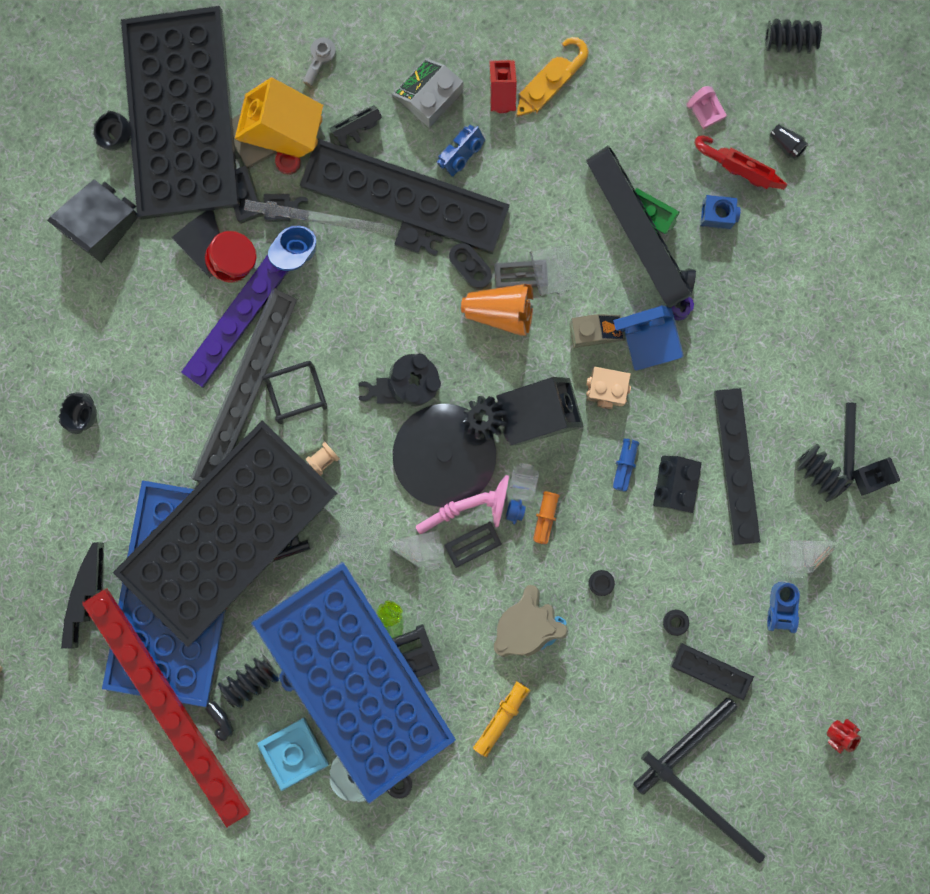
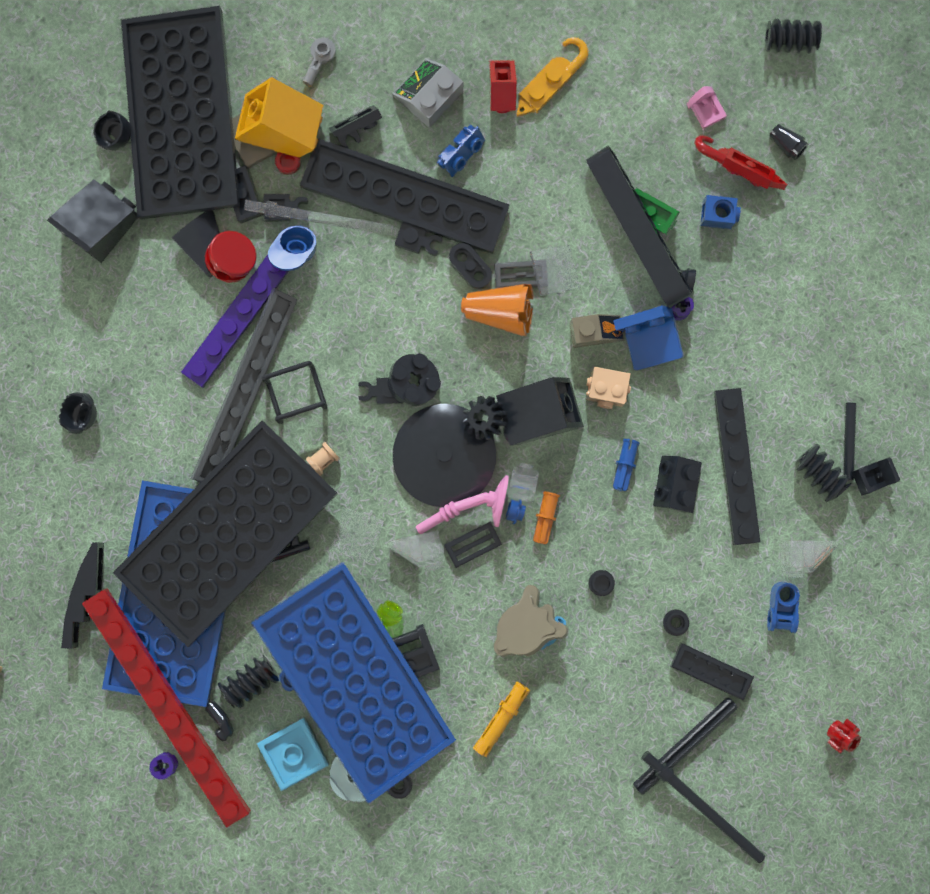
(165, 757): none -> dark purple bush

